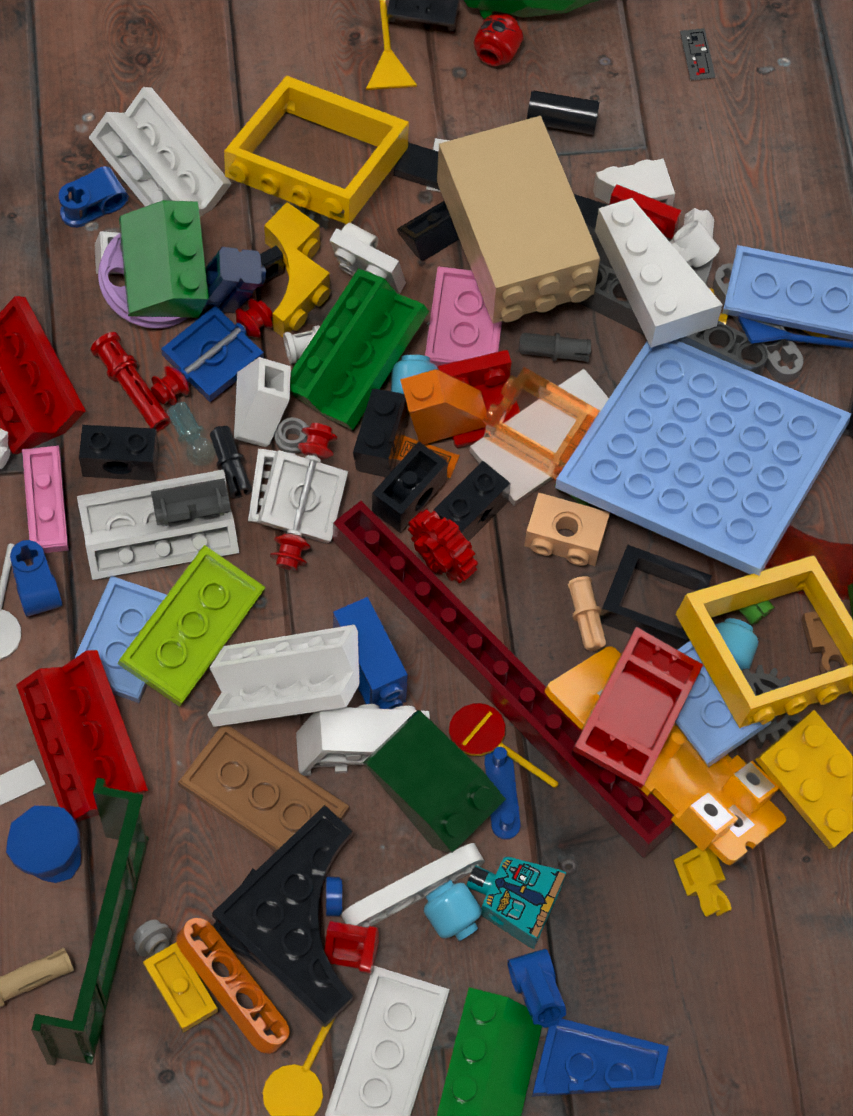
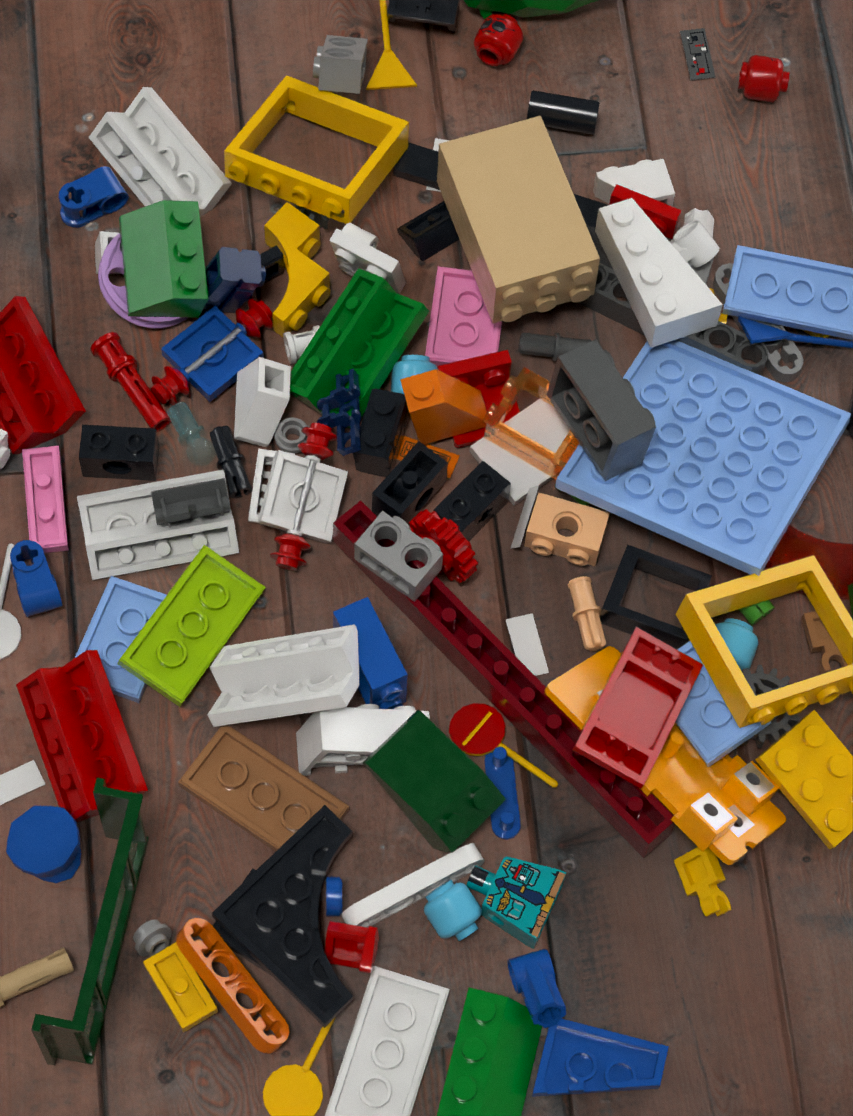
(341, 64): none -> light grey brick
(342, 419): none -> dark blue piece
(392, 561): none -> light grey brick
(524, 517): none -> white sticker
(527, 643): none -> white sticker
(601, 409): none -> dark grey brick
(763, 78): none -> red head

